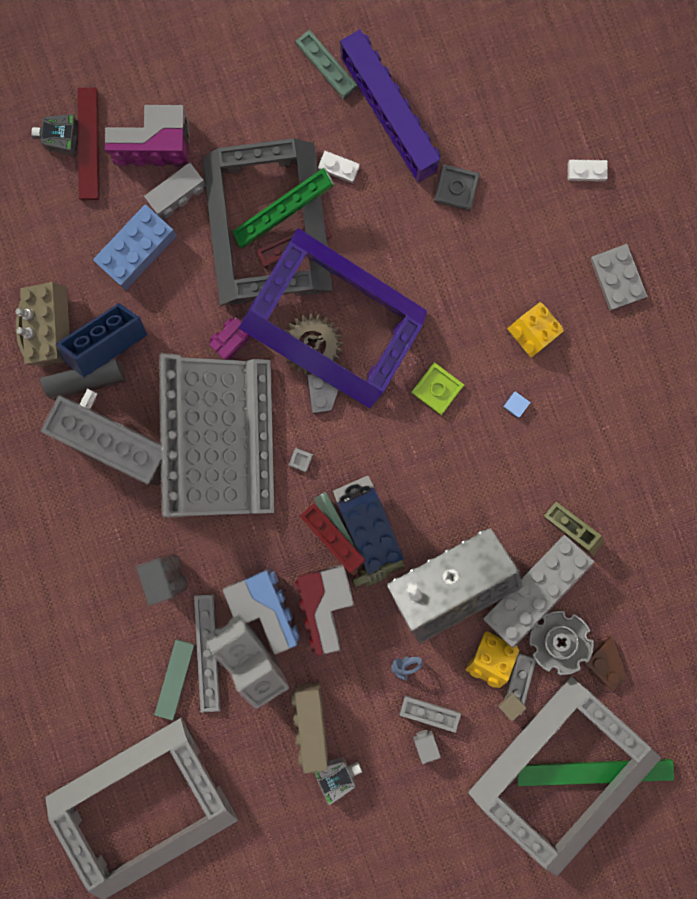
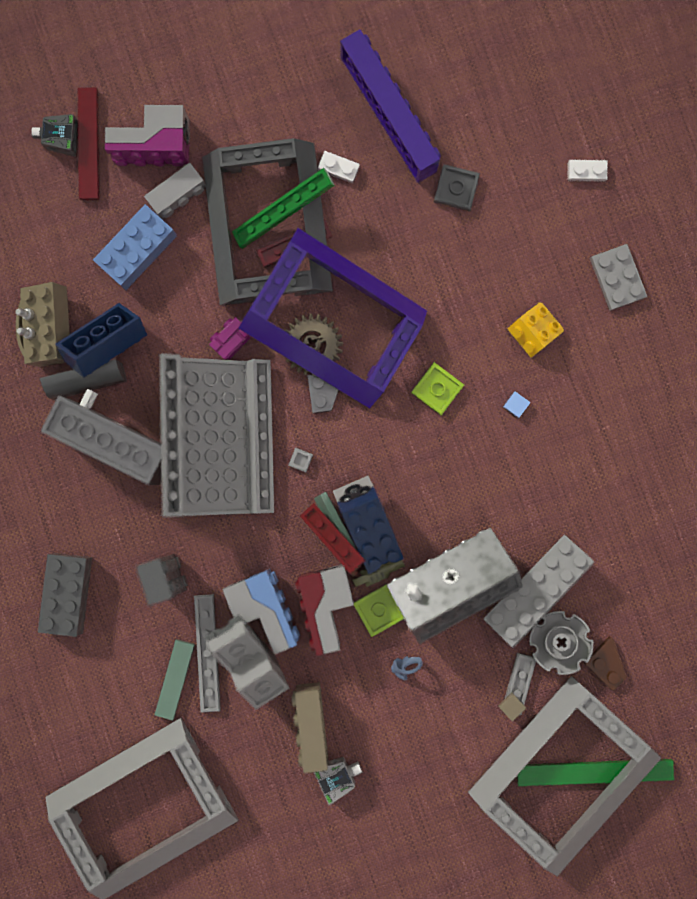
(65, 594): none -> dark grey brick
(326, 64): sand green tile -> none
(378, 610): none -> lime tile
(426, 746): light grey brick -> none
(430, 713): light grey plate -> none
(493, 660): yellow bracket -> none
(575, 529): olive slope -> none

